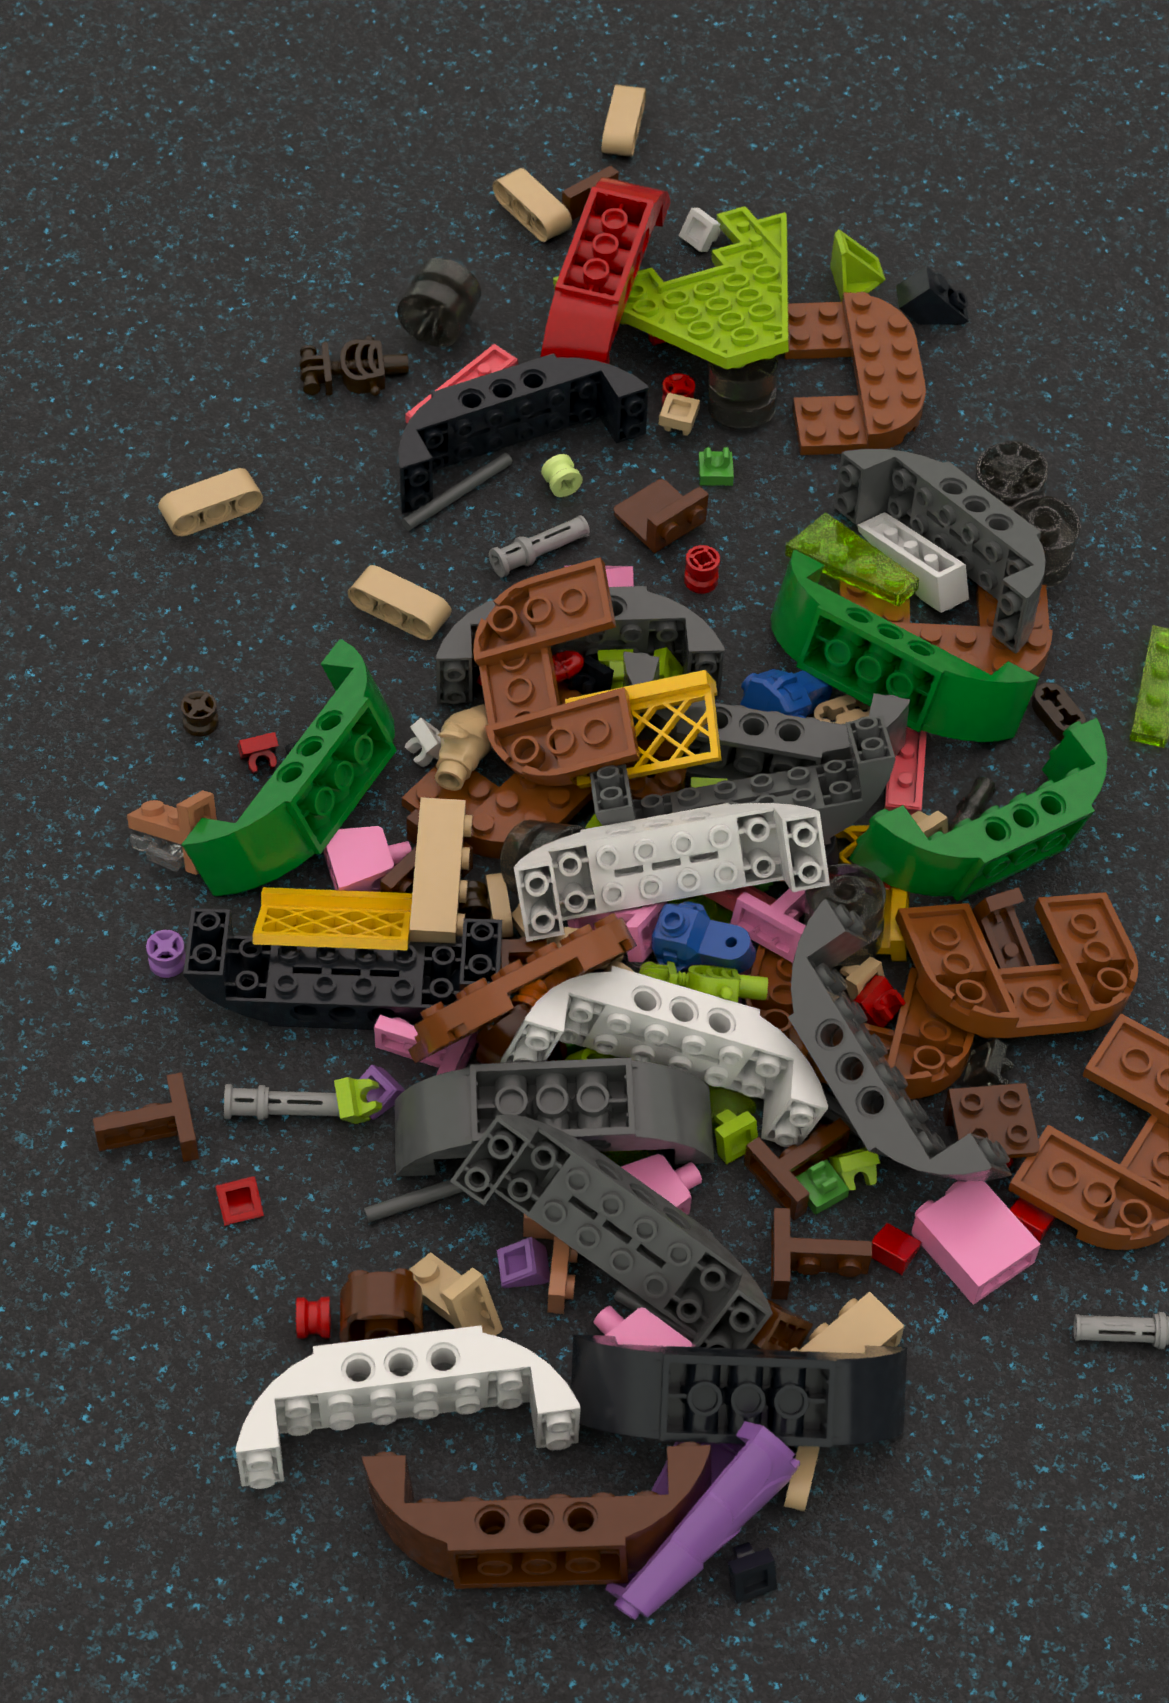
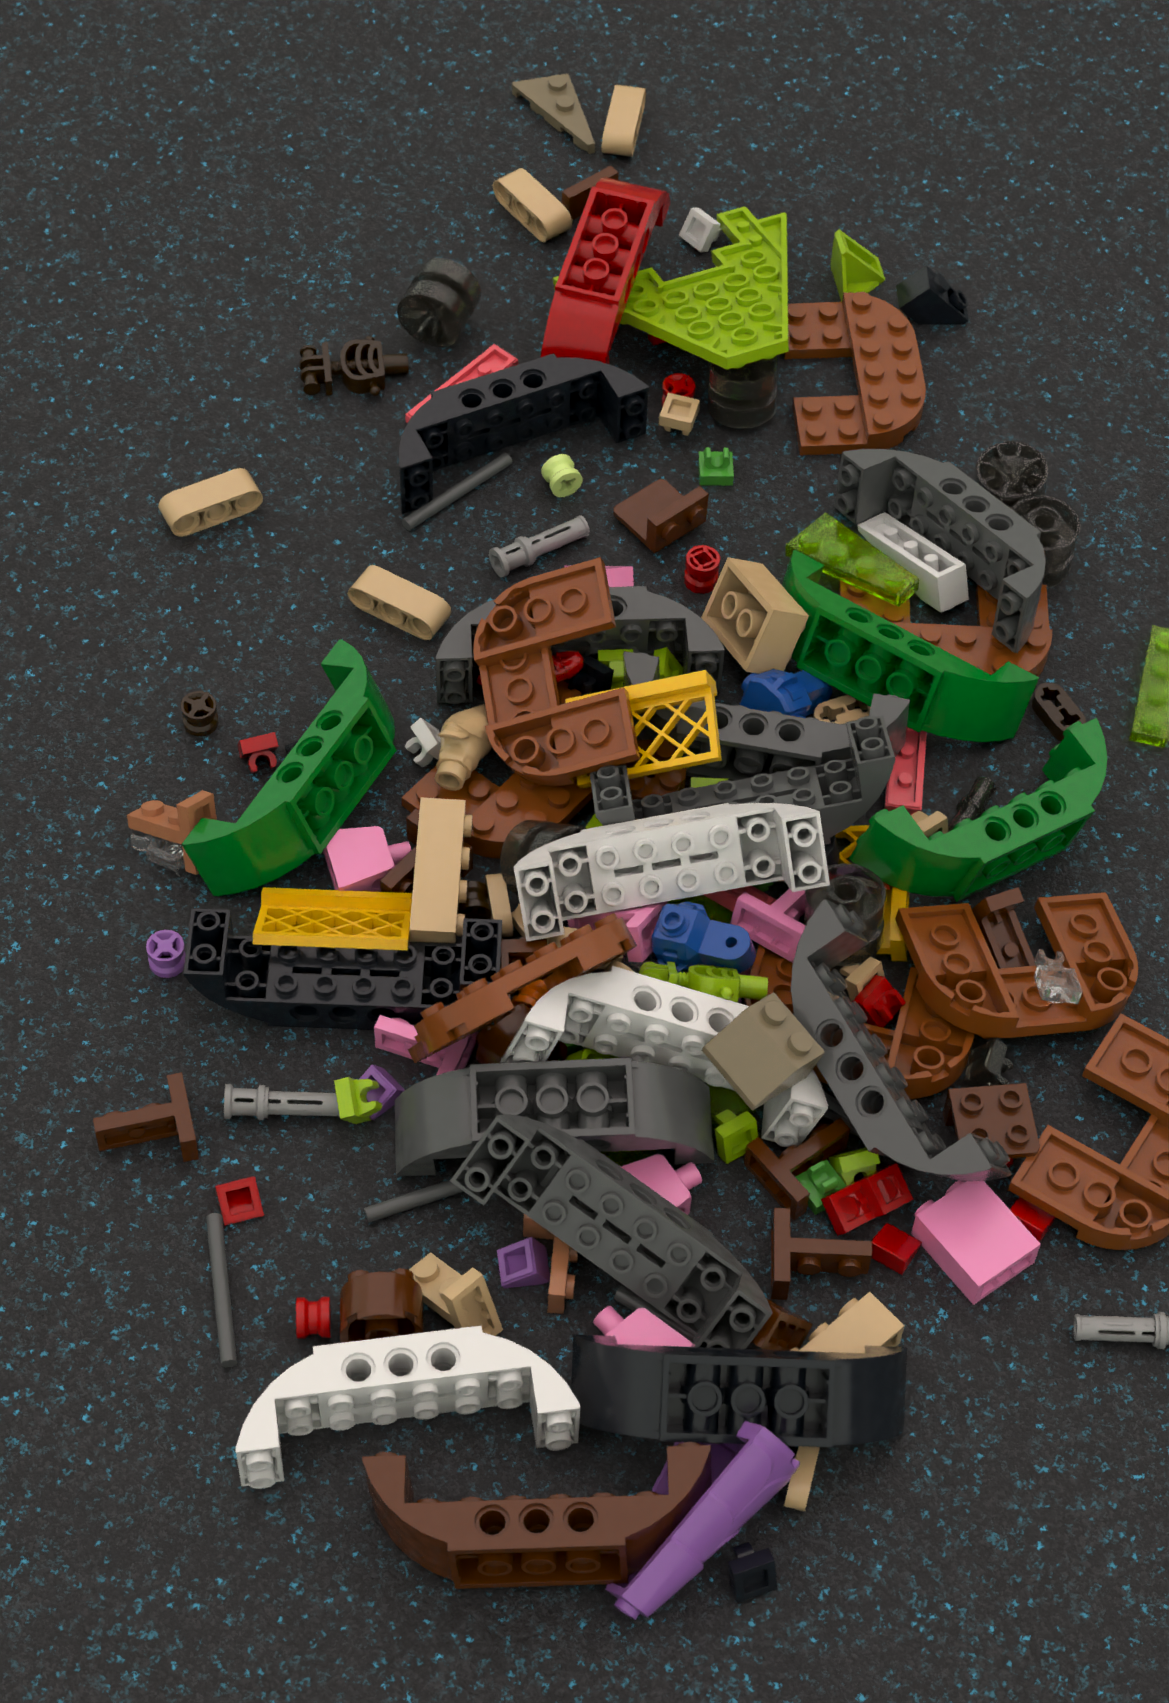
(221, 1290): none -> dark grey bar
(559, 105): none -> dark tan wing
(754, 616): none -> tan brick
(763, 1051): none -> dark tan slope
(866, 1199): none -> red slope
(1055, 981): none -> clear plate

